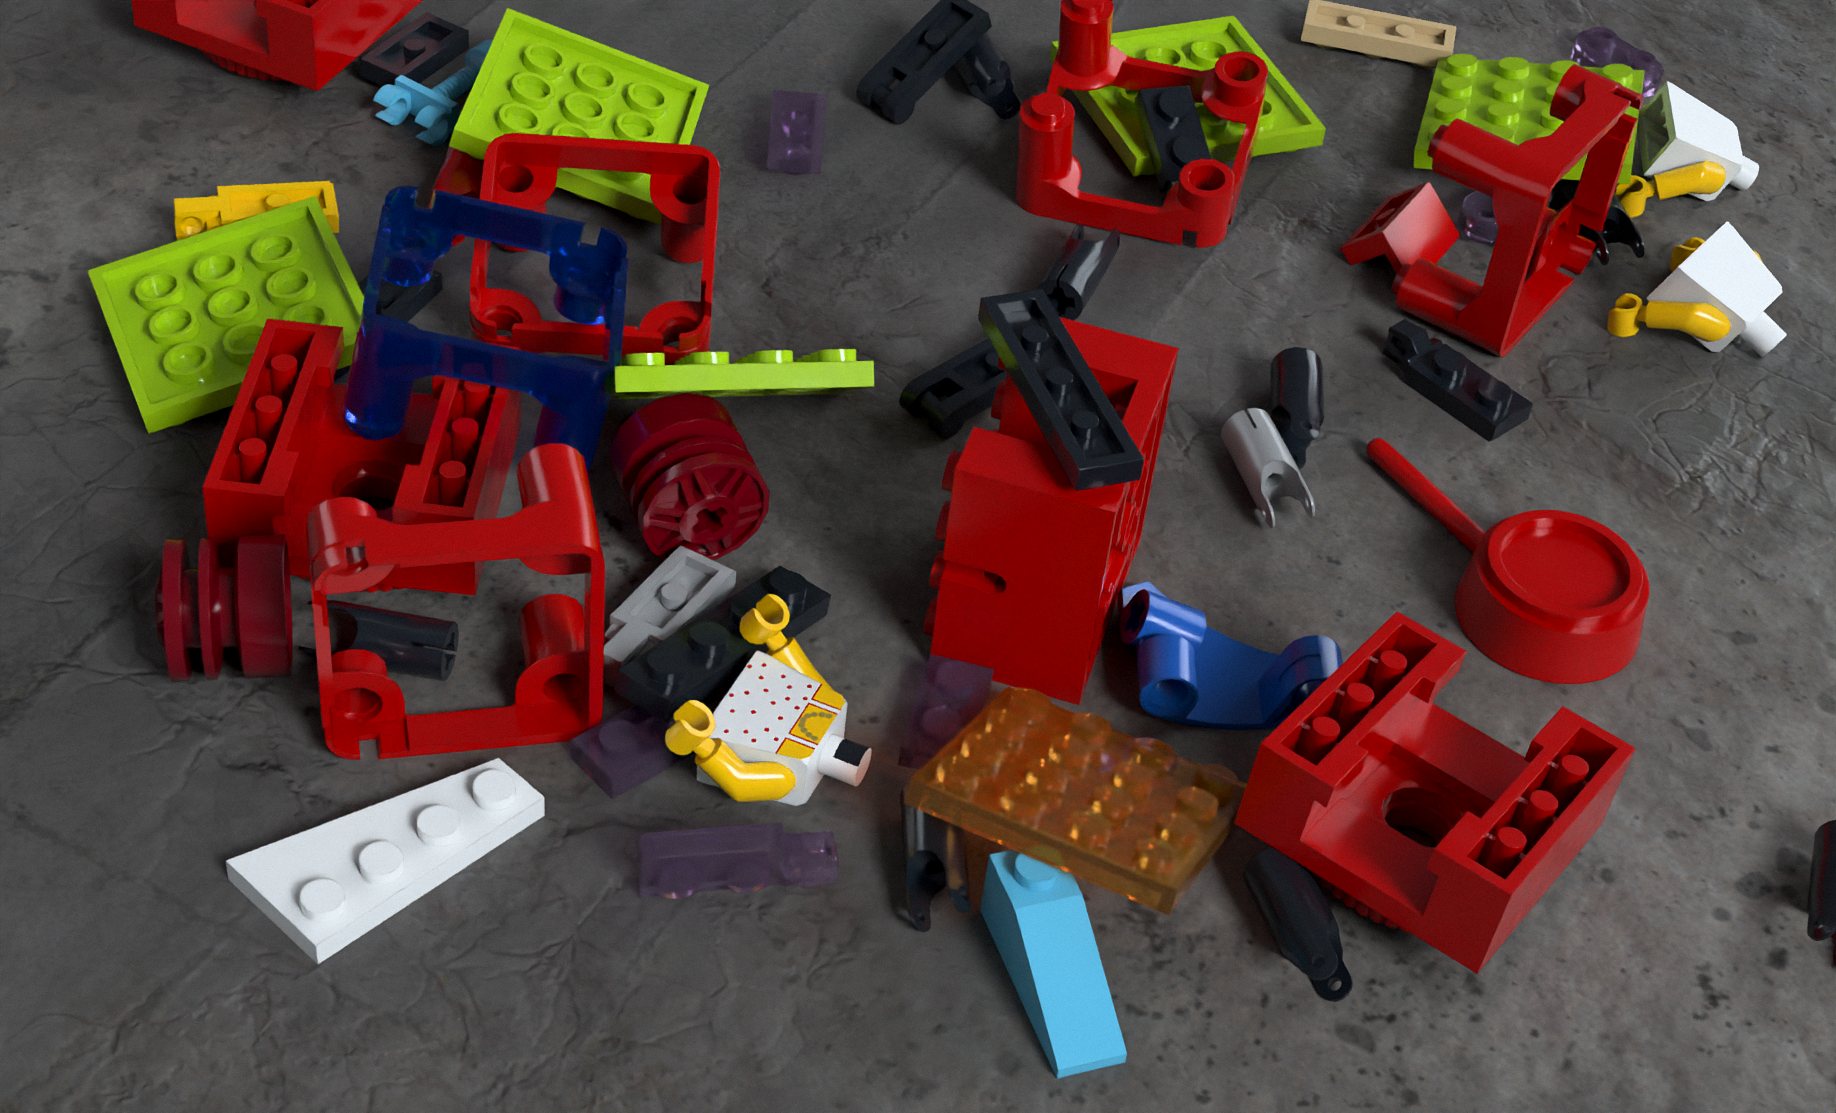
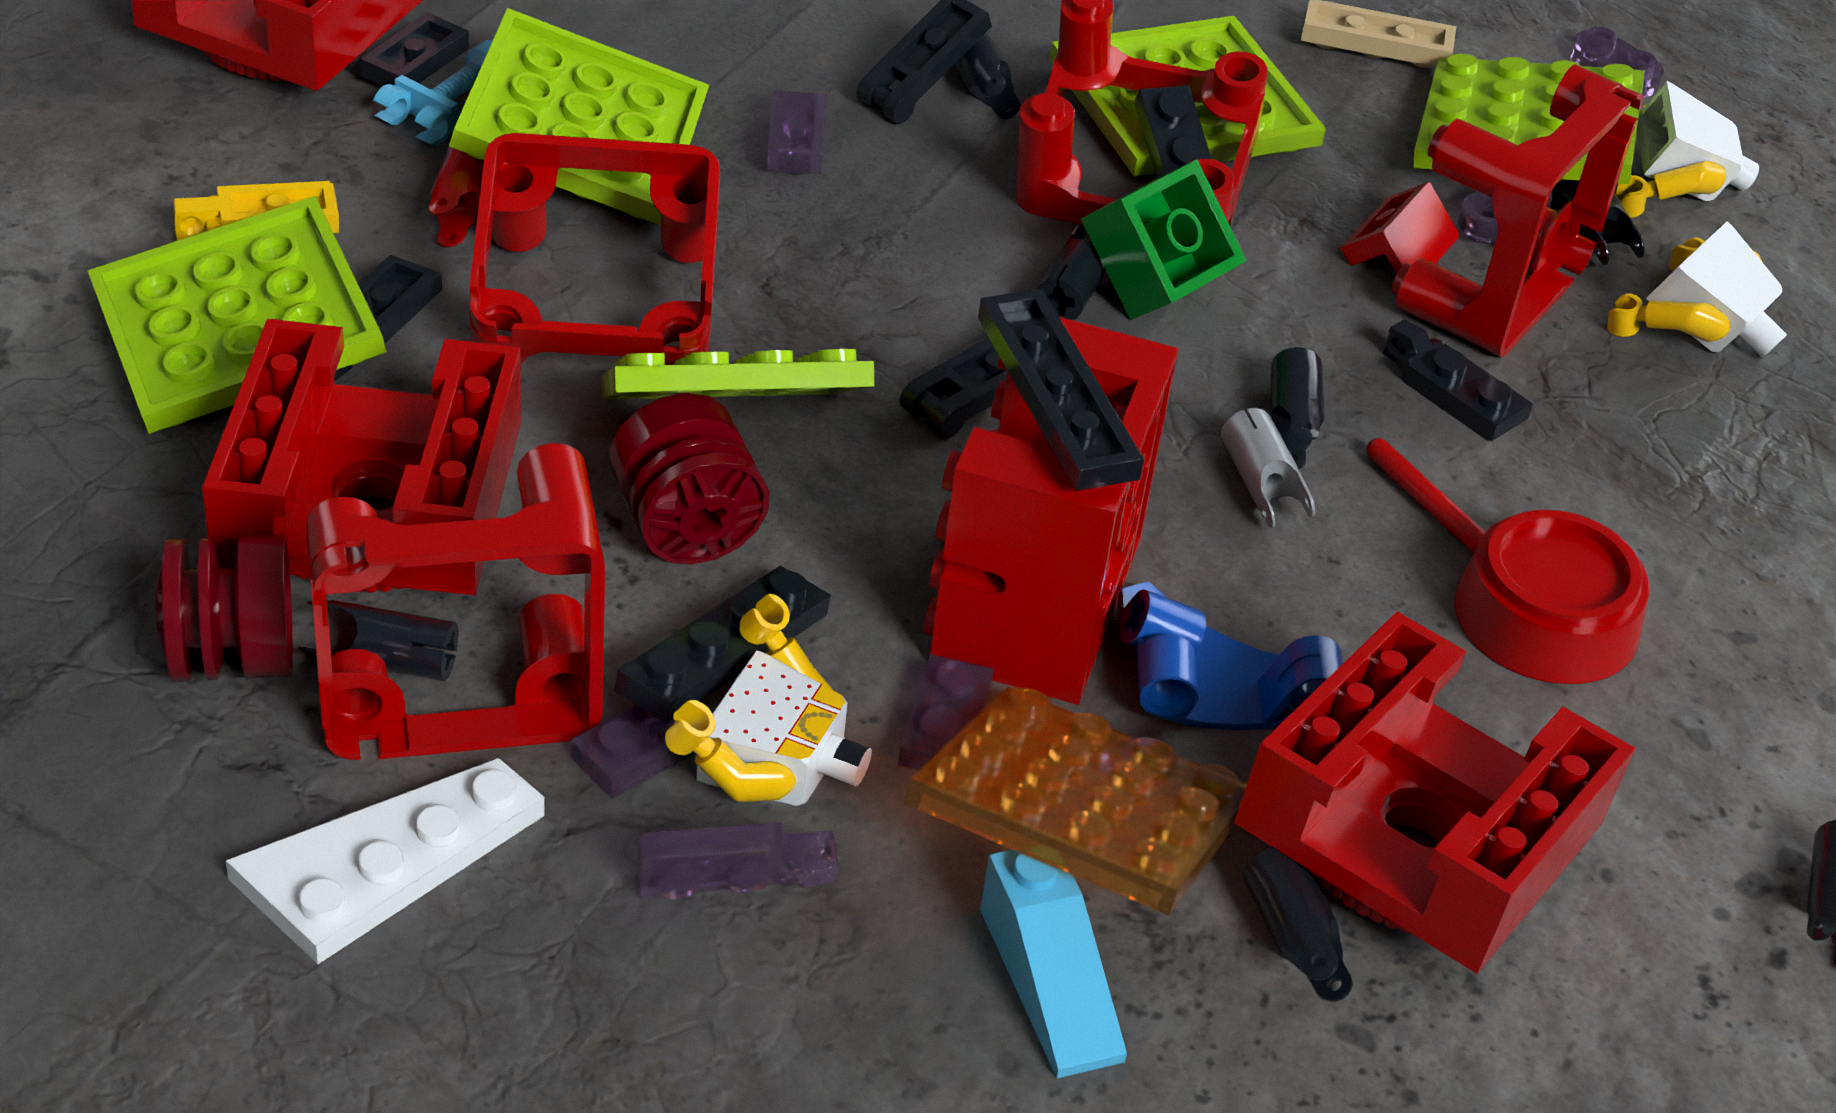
(395, 352): clear blue piece -> none
(662, 605): light grey hinge -> none
(932, 861): black piece -> none
(1164, 240): none -> green brick

